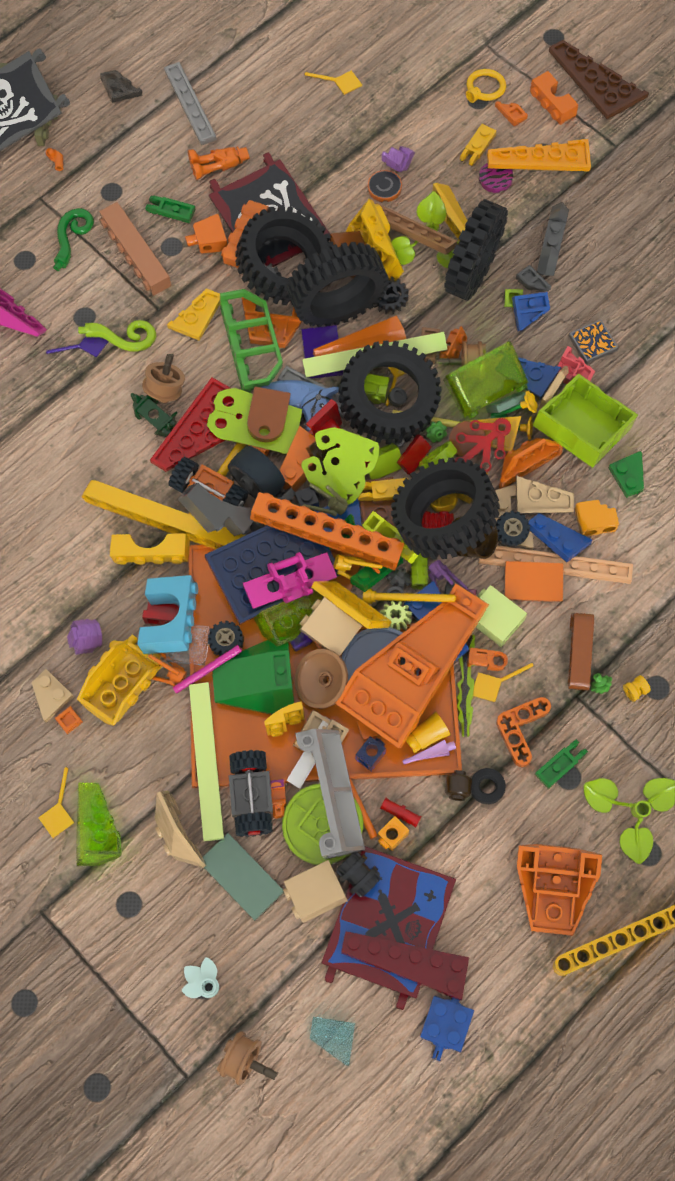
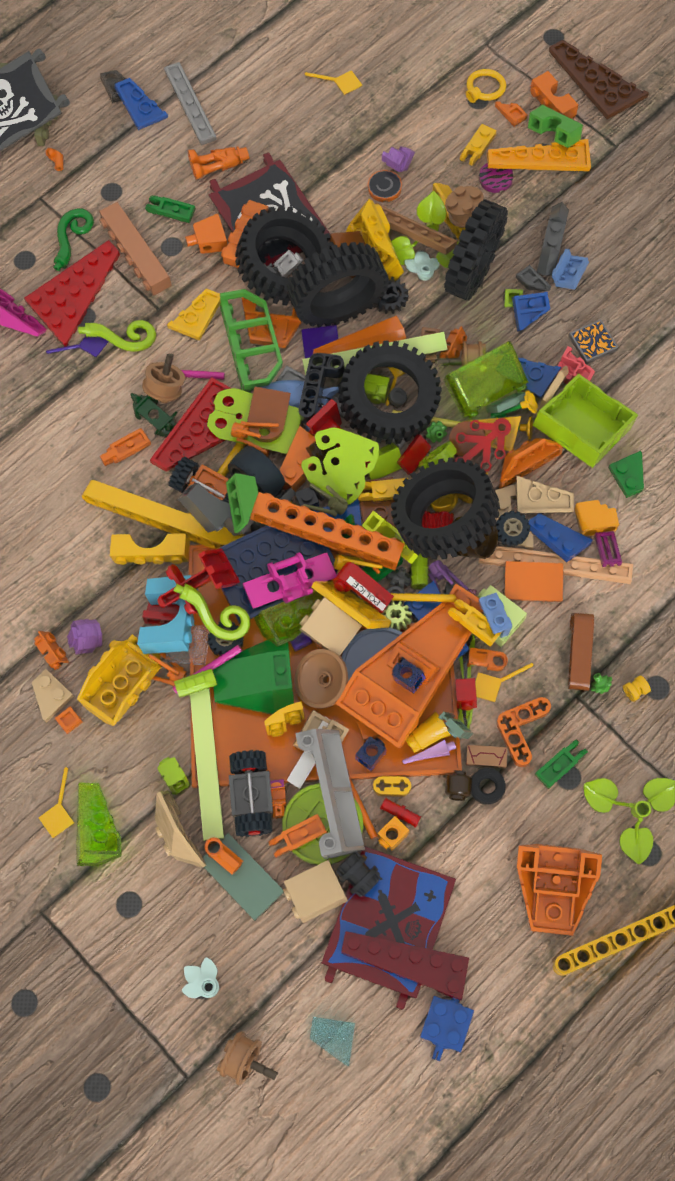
(47, 642): none -> orange hinge
(66, 297): none -> red wing
(125, 447): none -> orange hinge
(140, 108): none -> blue wing
(173, 775): none -> lime brick
(194, 597): none -> lime plant
(195, 683): none -> lime axle
(204, 374): none -> dark pink bar
(216, 570): none -> red piece
(224, 856): none -> orange piece
(241, 431): none -> orange plant
(242, 496): none -> bright green slope
(288, 263): none -> white bracket
(299, 835): none -> orange hinge
(316, 388): none -> black beam
(362, 584): none -> red door
(392, 781): none -> yellow beam
(411, 683): none -> clear blue brick
(422, 265): none -> light aqua plate
(456, 727): none -> sand green plate
(462, 203): none -> medium nougat wheel
(466, 693): none -> red brick
(473, 621): none -> yellow hinge
(486, 756): none -> medium nougat tile
(495, 614): none -> medium blue bracket
(545, 119): none -> bright green arch
(569, 270): none -> medium blue bracket
(610, 561): none -> magenta tile

